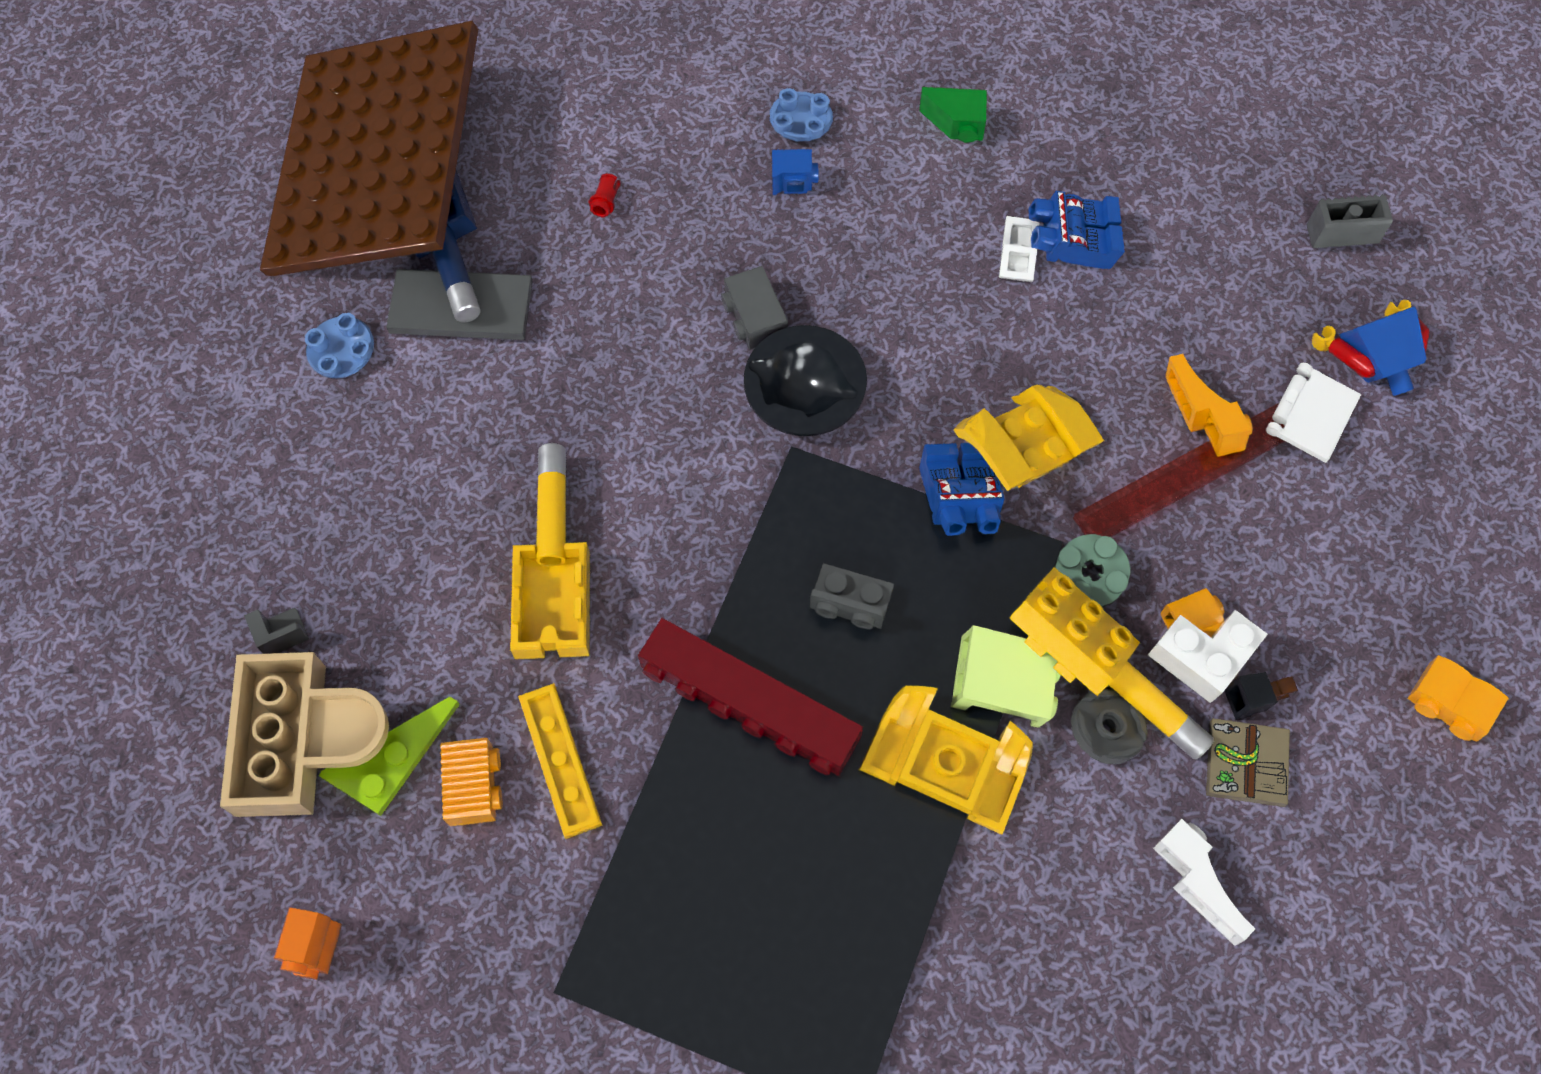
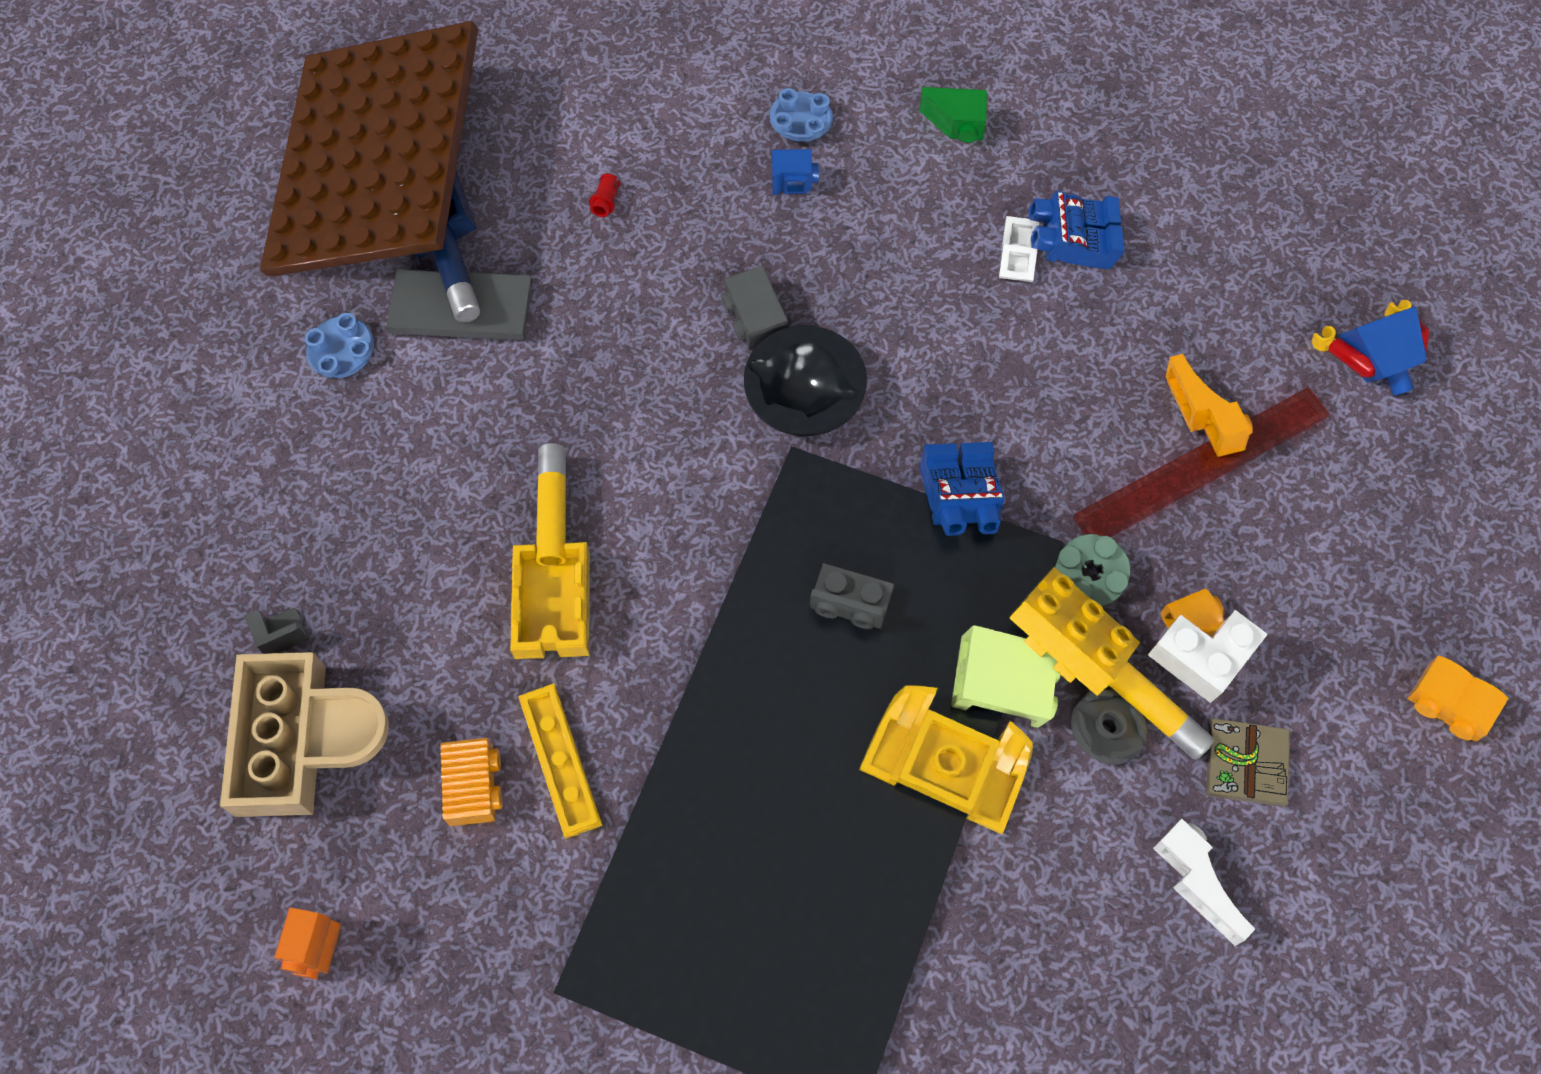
(381, 777): lime wing -> none
(749, 697): dark red brick -> none
(1031, 438): yellow piece -> none
(1256, 694): black piece -> none
(1313, 412): white piece -> none
(1349, 221): dark grey brick -> none

